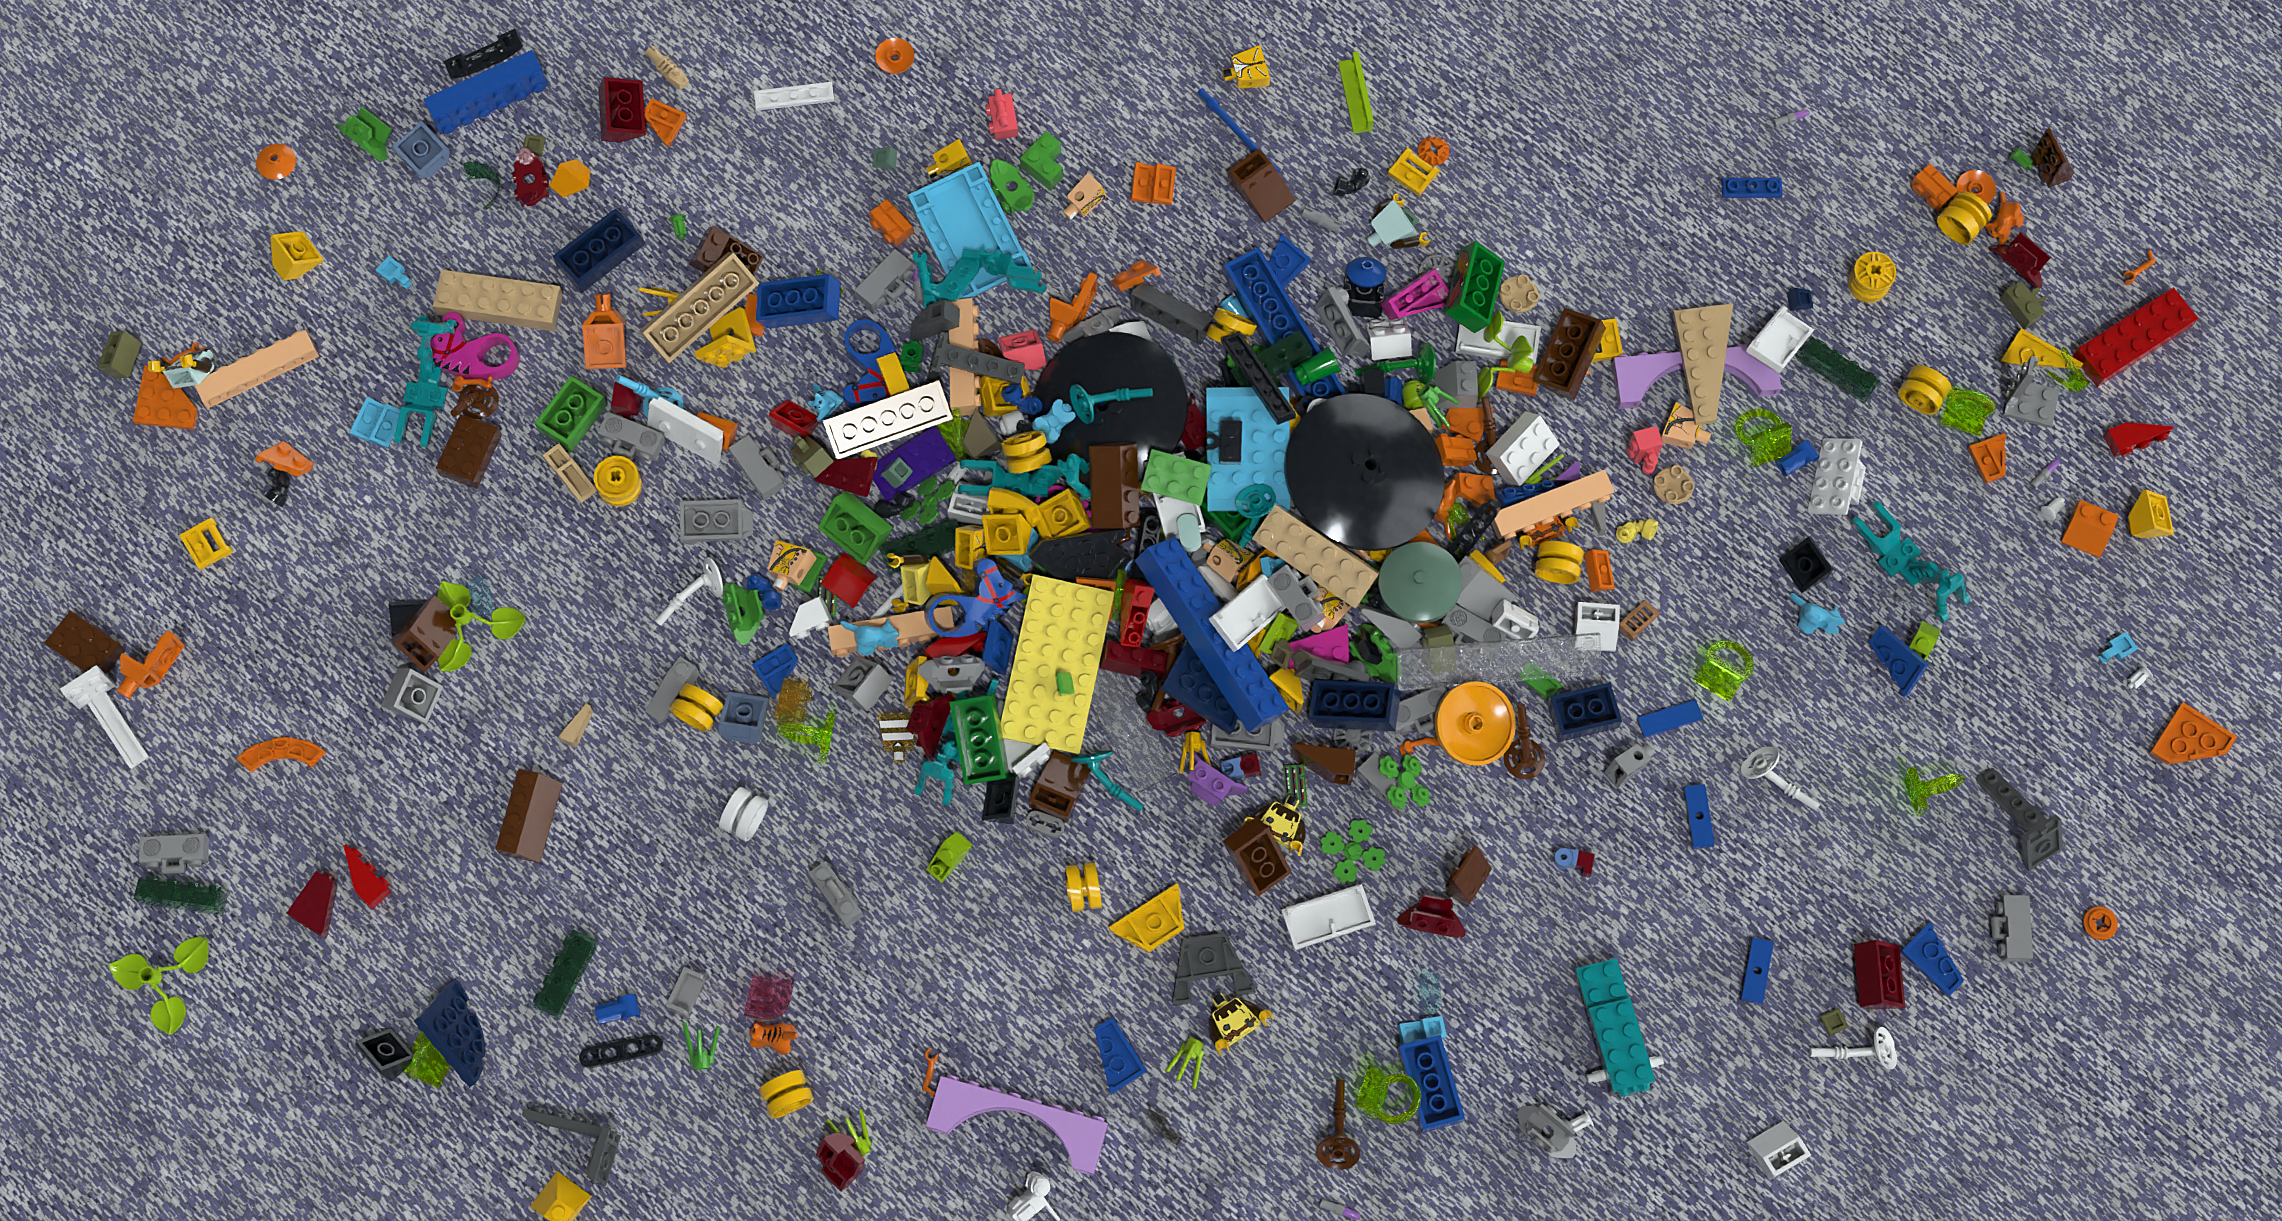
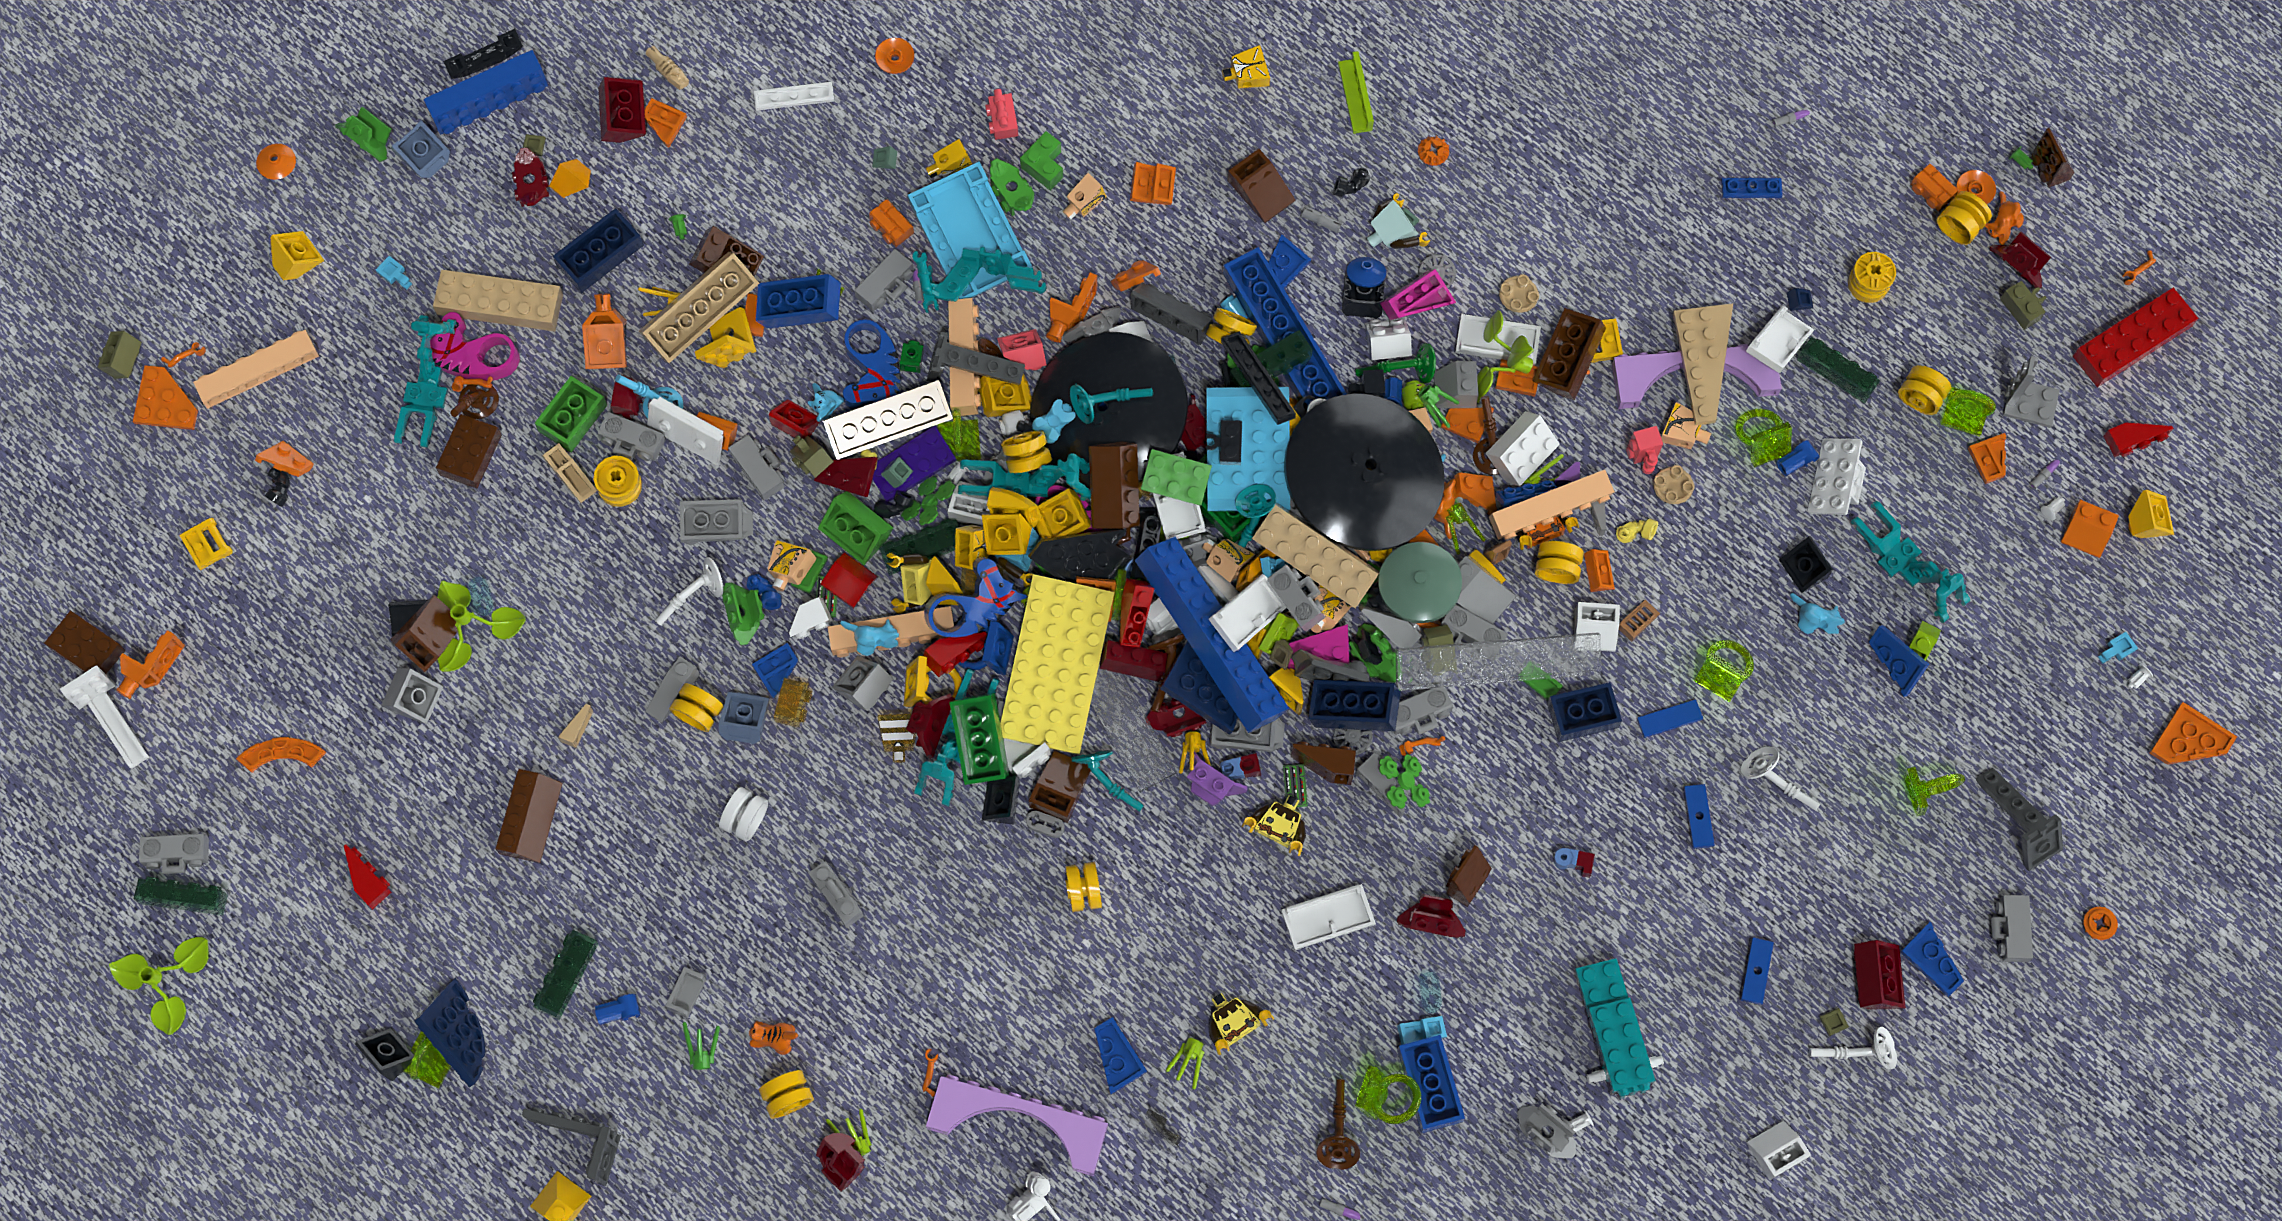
(187, 370): torso -> none
(315, 904): dark red slope -> none
(376, 423): medium azure slope -> none
(478, 171): clear green piece -> none
(621, 1047): black beam -> none
(768, 998): clear pink brick -> none
(821, 736): clear neon green tile -> none
(887, 604): white bar -> none
(893, 374): yellow slope -> none
(935, 319): dark grey slope -> none
(936, 672): light grey piece -> none
(949, 856): lime slope -> none
(980, 437): dark tan slope -> none
(1026, 404): blue arm -> none
(1064, 684): bright green slope -> none
(1150, 681): black arm -> none
(1152, 922): yellow wing -> none
(1189, 532): light aqua tile -> none
(1208, 958): dark grey wing -> none
(1214, 105): blue bar -> none
(1257, 856): reddish brown brick -> none
(1317, 367): green plant -> none
(1340, 322): light grey slope -> none
(1353, 851): bright green plant -> none
(1409, 175): yellow plate -> none
(1456, 450): orange brick -> none
(1474, 287): green brick -> none
(1474, 531): black beam -> none
(1475, 723): light orange dish -> none
(1514, 620): white brick -> none
(1527, 746): reddish brown dish -> none
(1630, 762): light grey torso -> none
(2029, 345): yellow wing -> none
(2078, 380): clear neon green plant -> none

